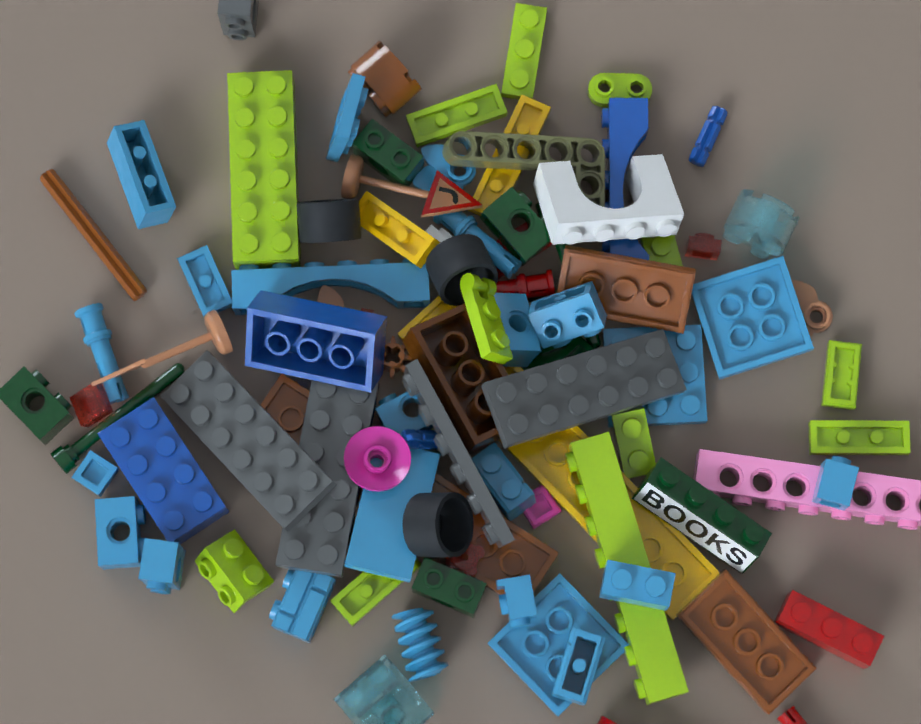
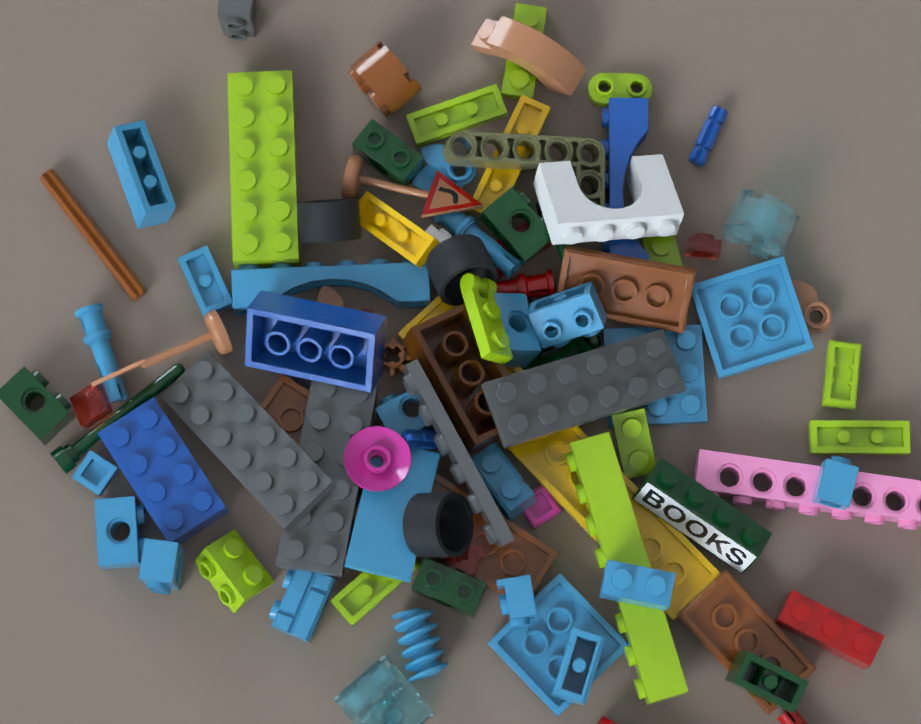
(346, 123): dark azure plate -> none
(531, 50): none -> nougat arch
(766, 681): none -> dark green brick

